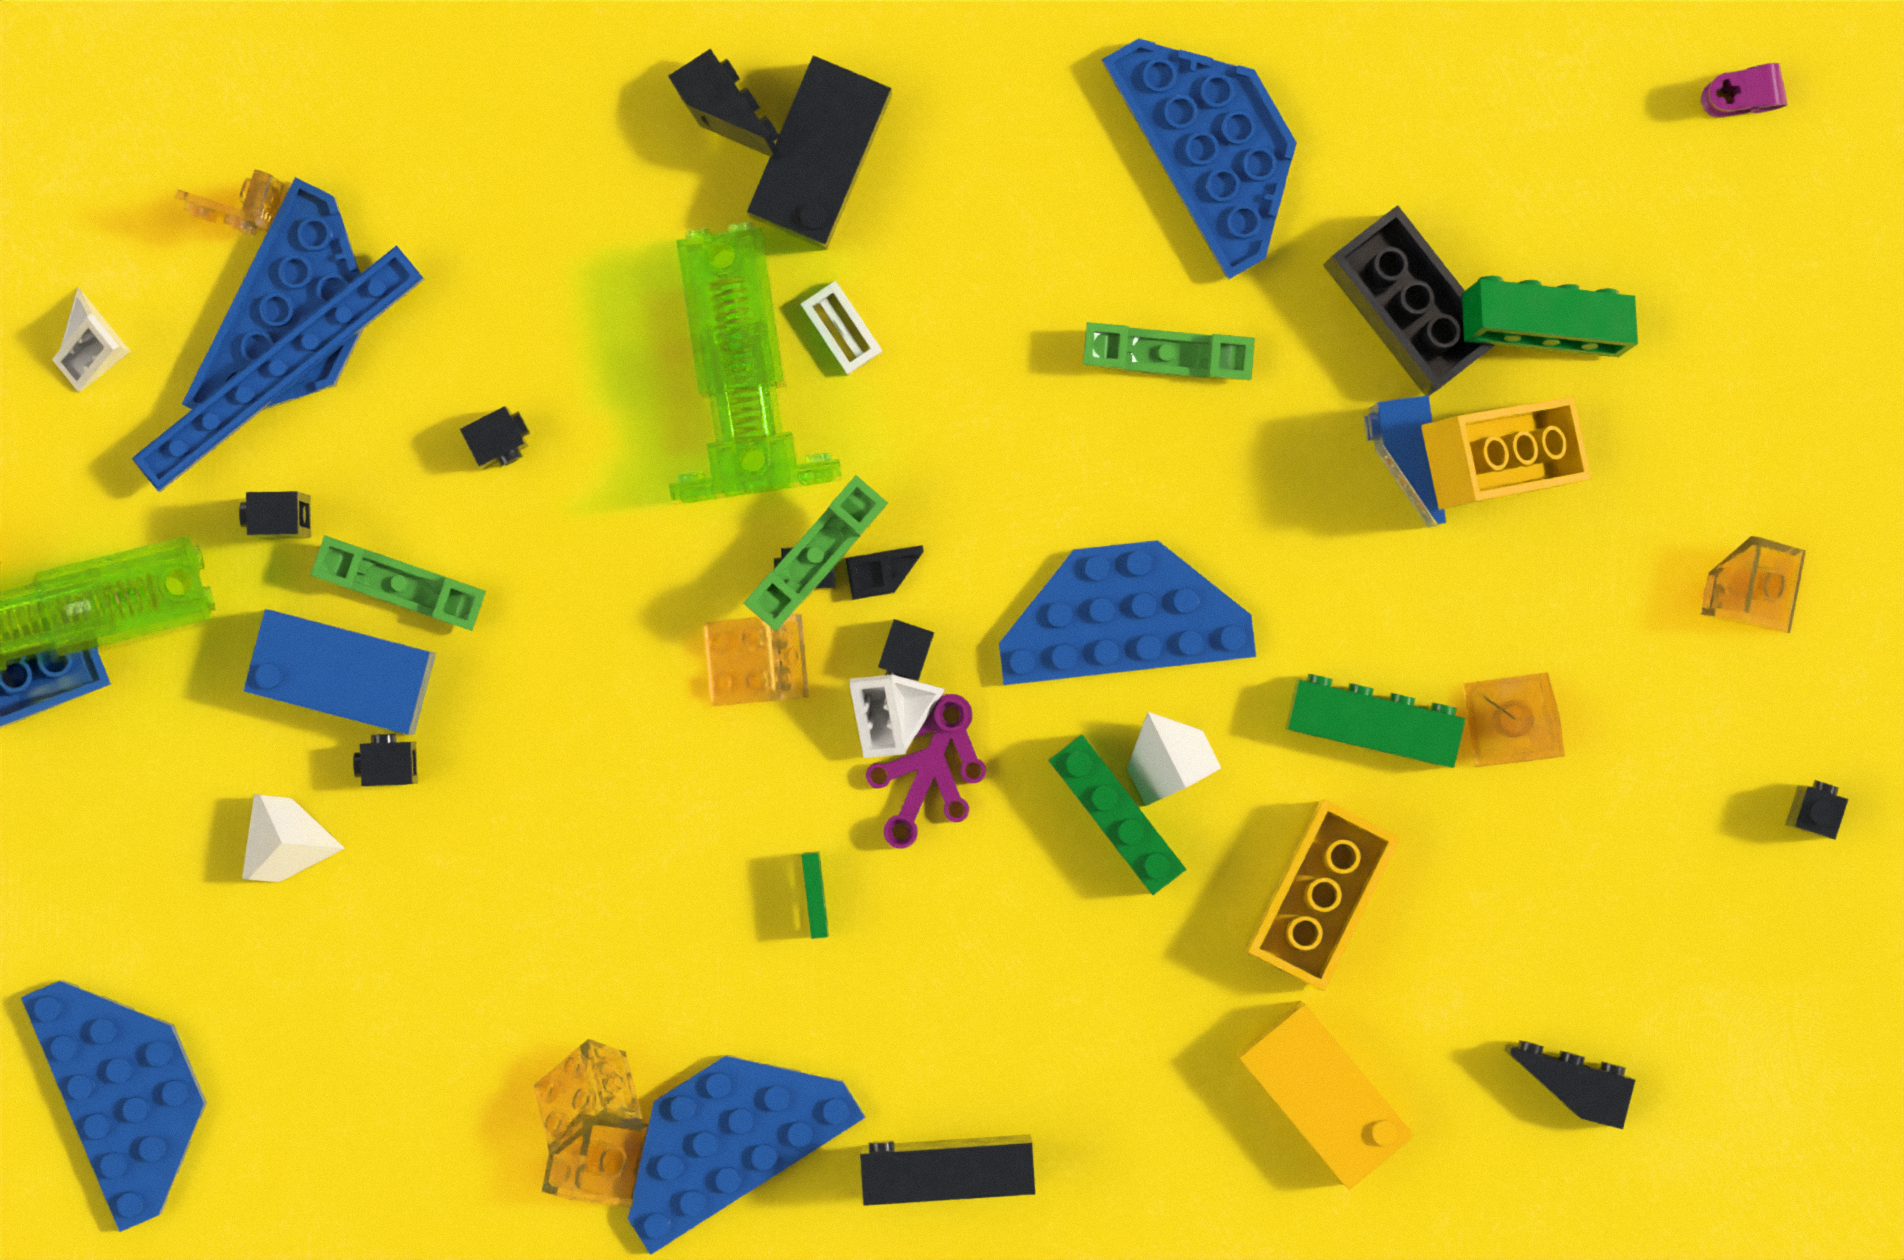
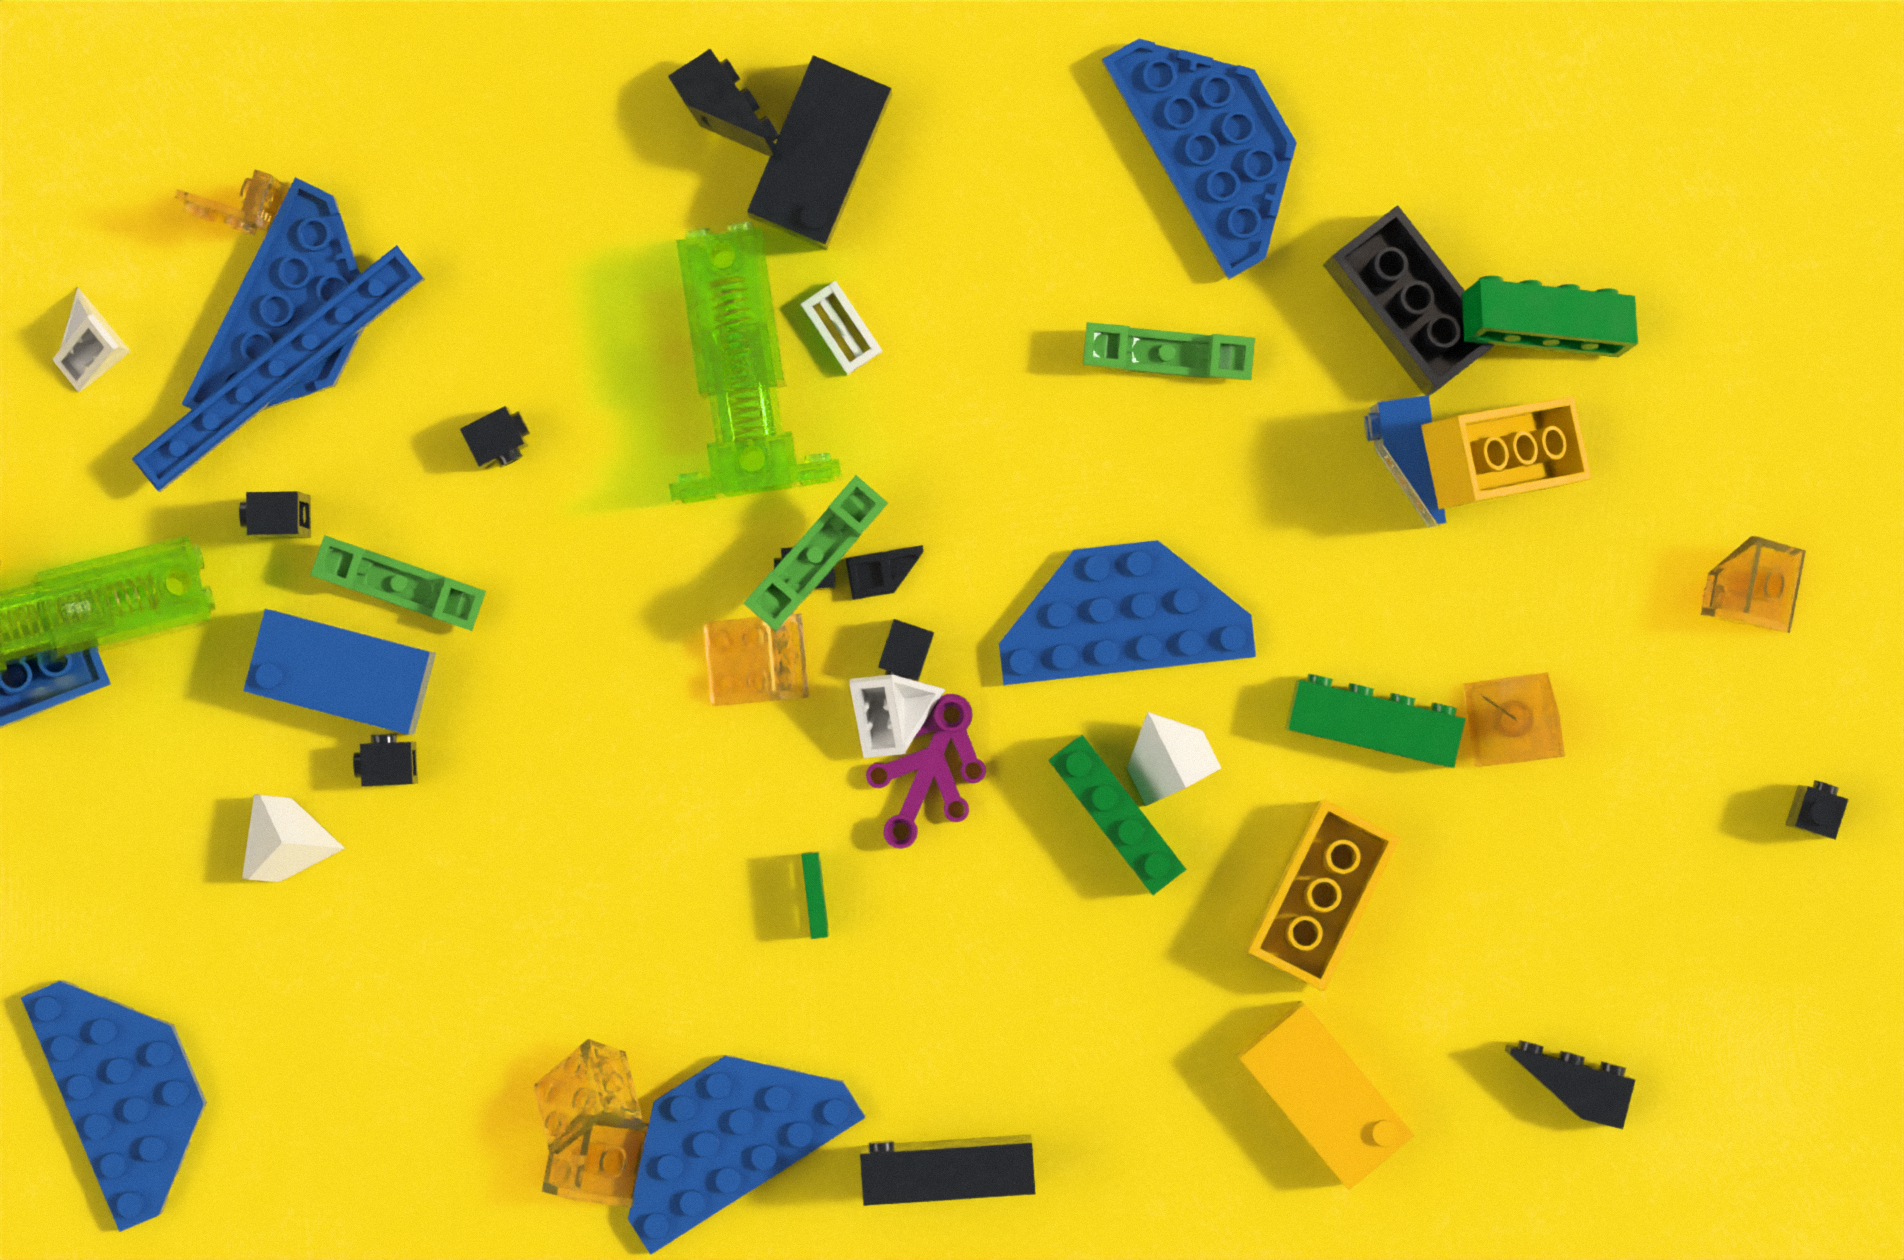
(1752, 91): magenta piece -> none

